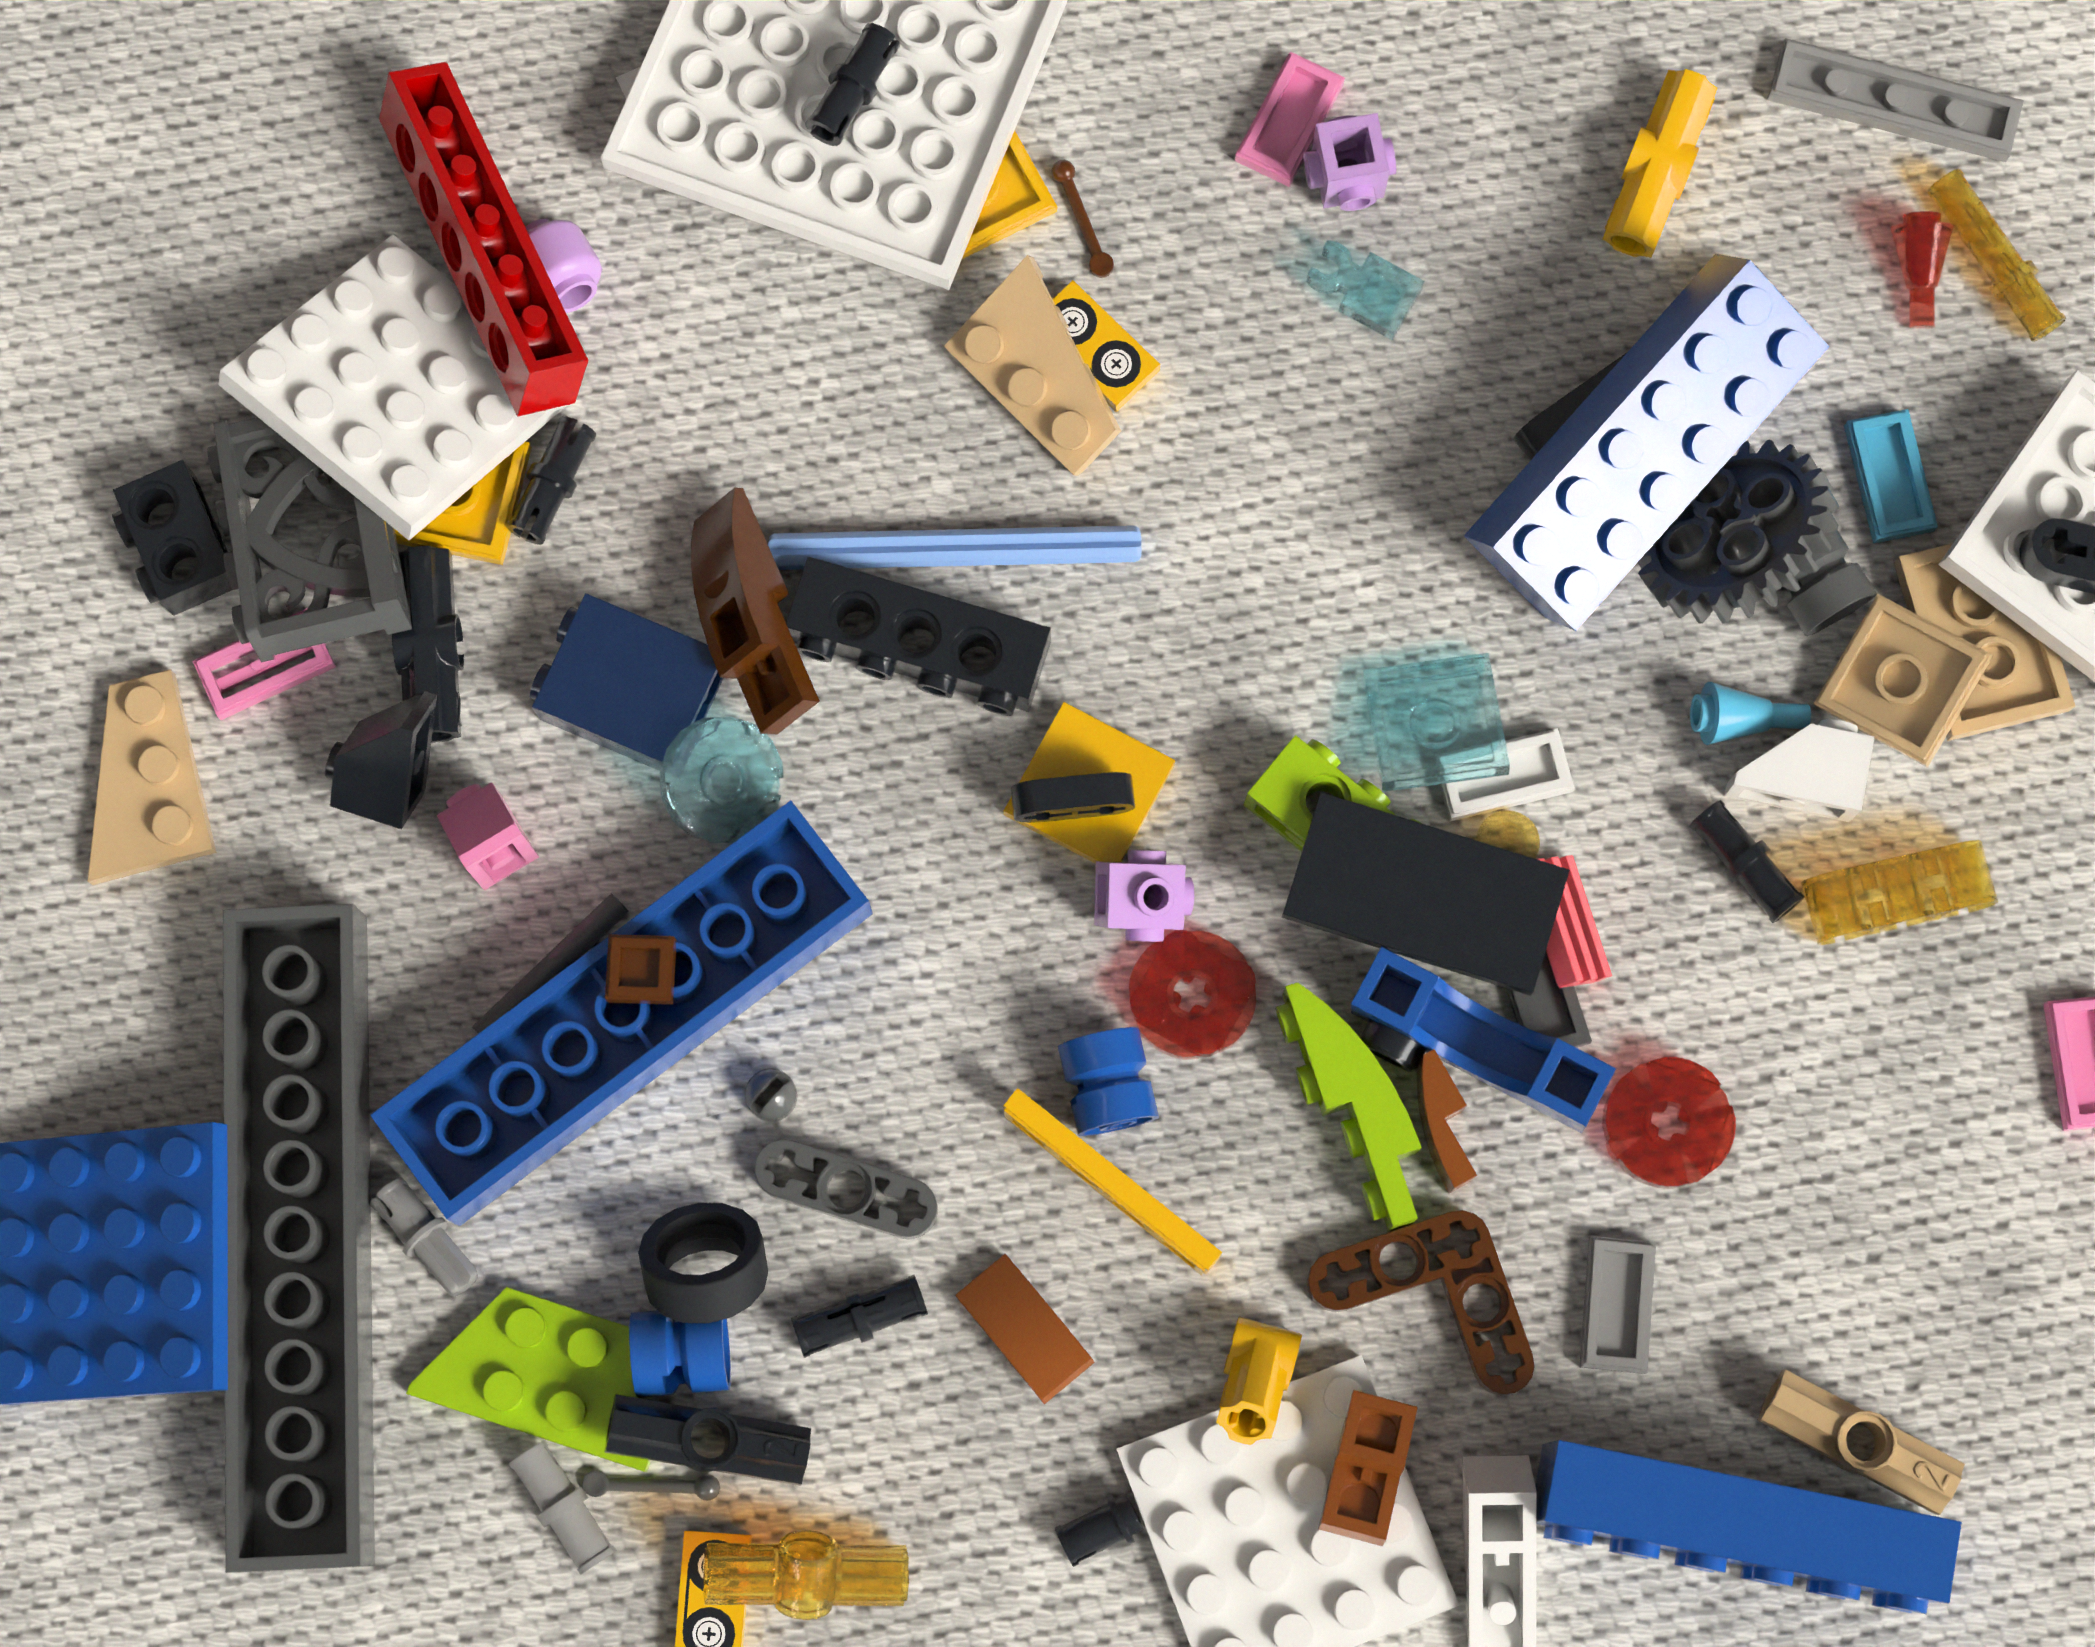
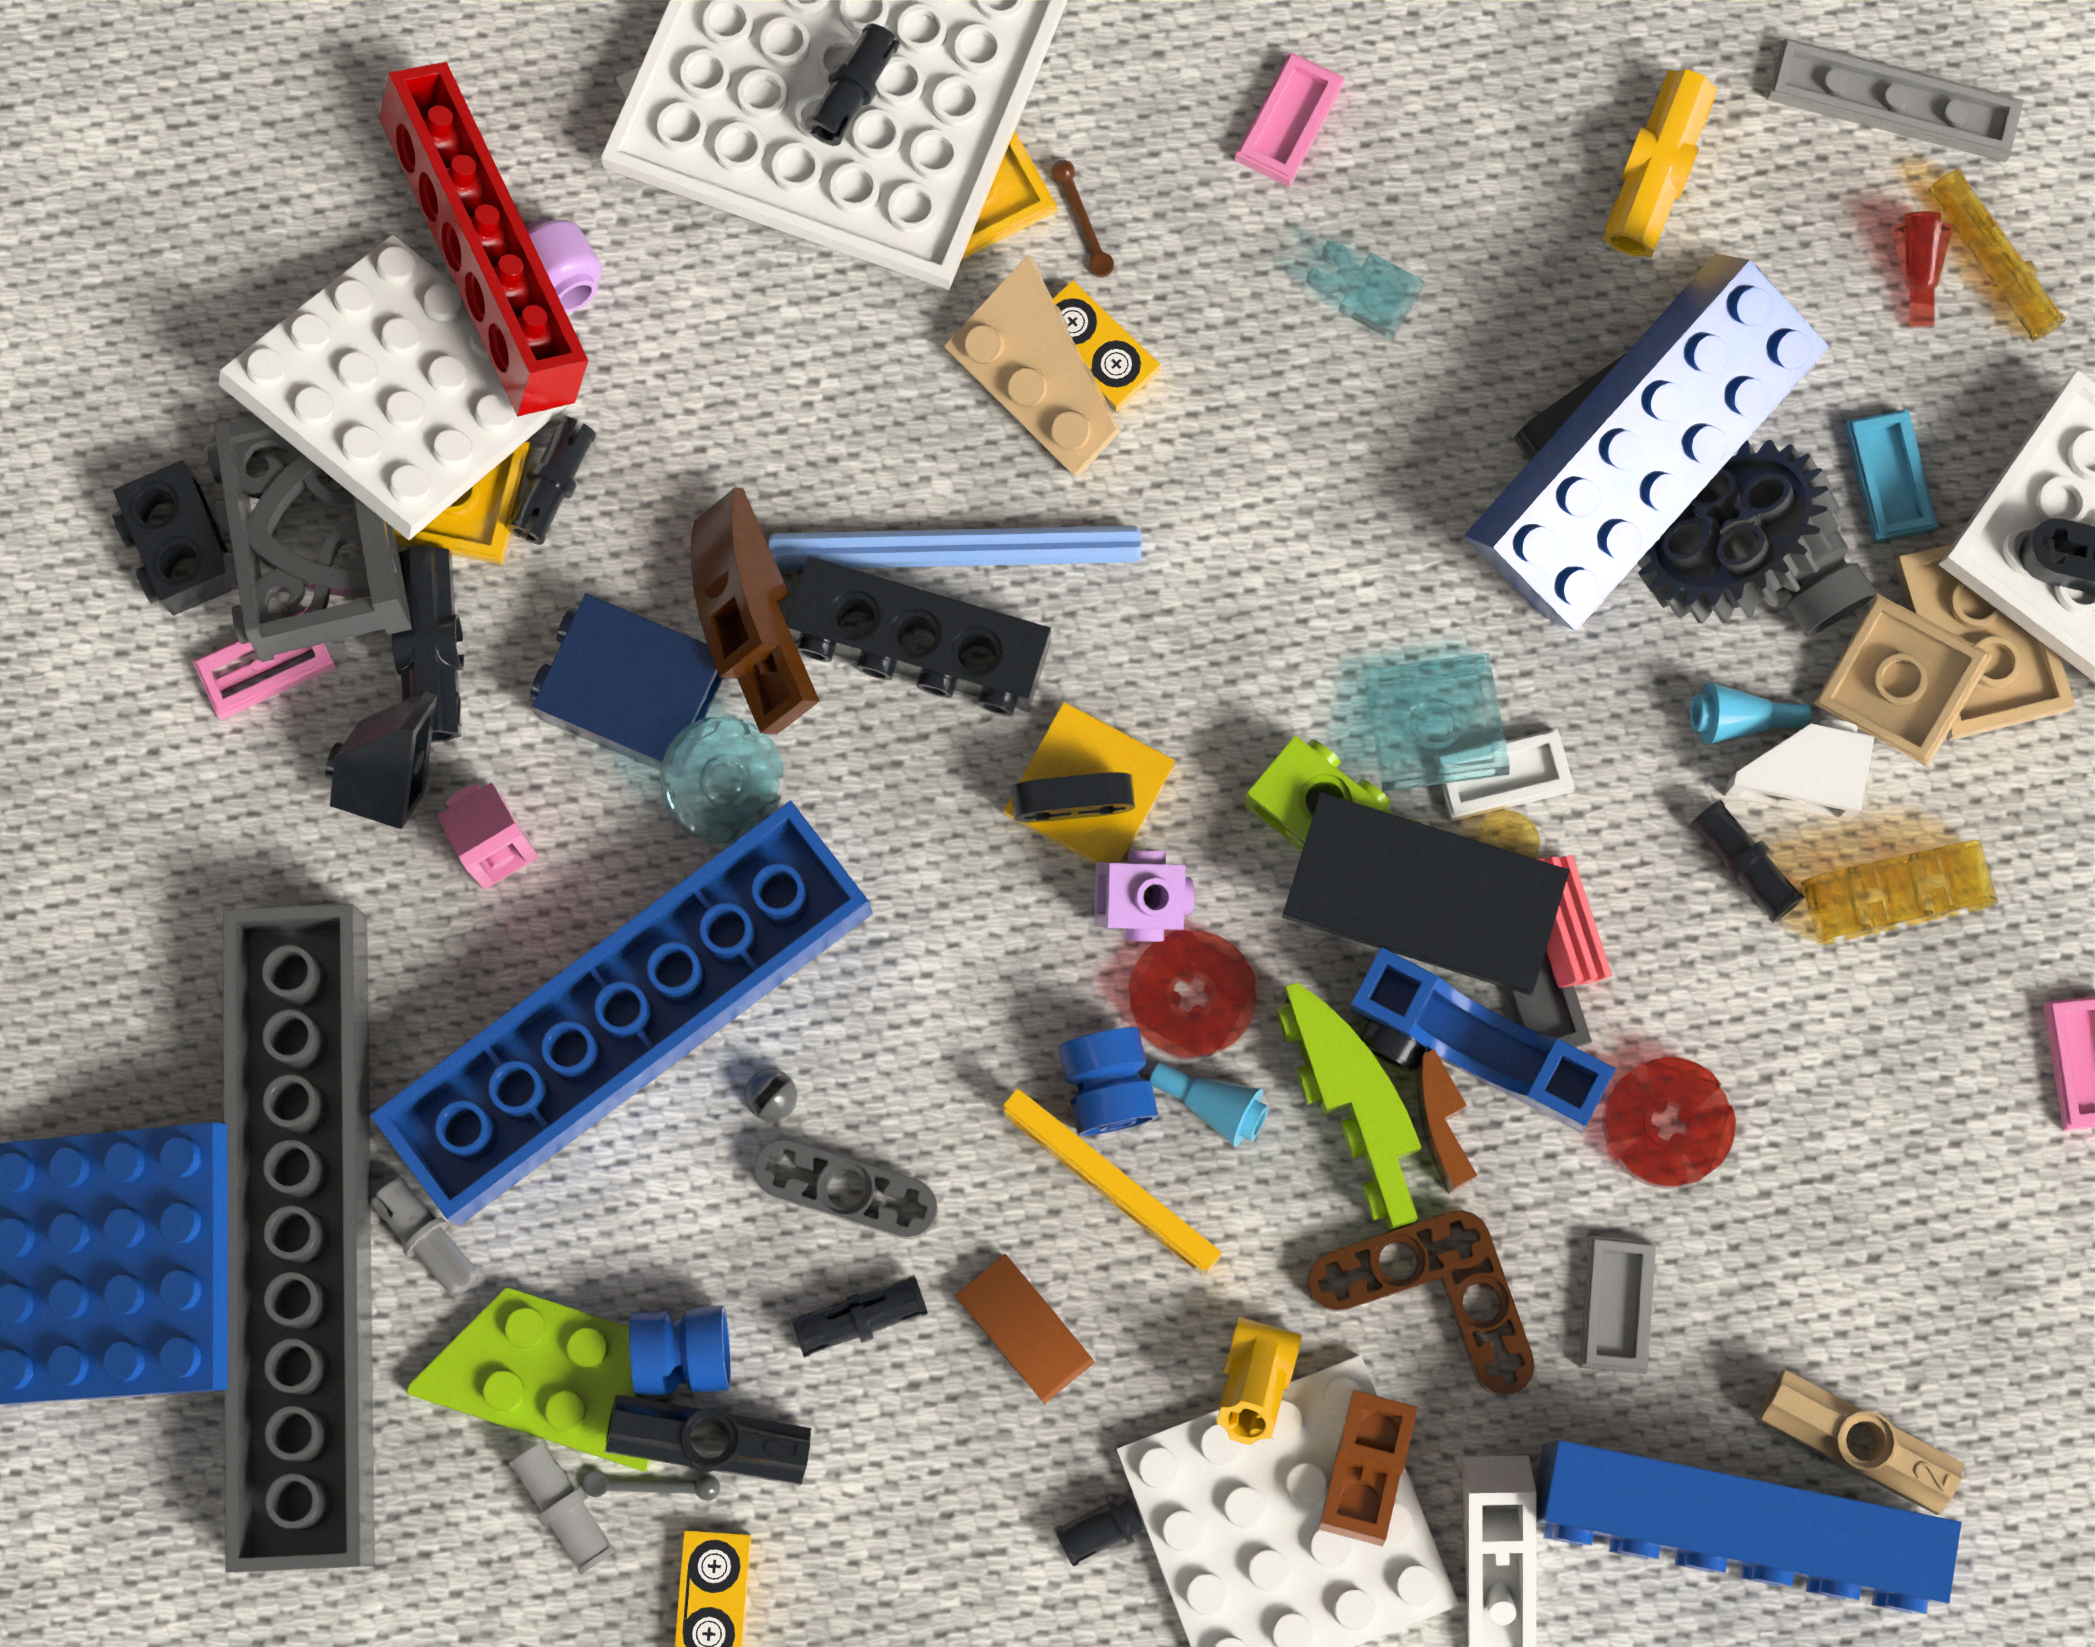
(148, 784): tan wing -> none
(559, 958): dark grey bar -> none
(640, 969): reddish brown tile -> none
(713, 1294): black tyre -> none
(805, 1574): clear yellow piece -> none
(1226, 1107): none -> medium azure cone
(1364, 152): lavender brick -> none

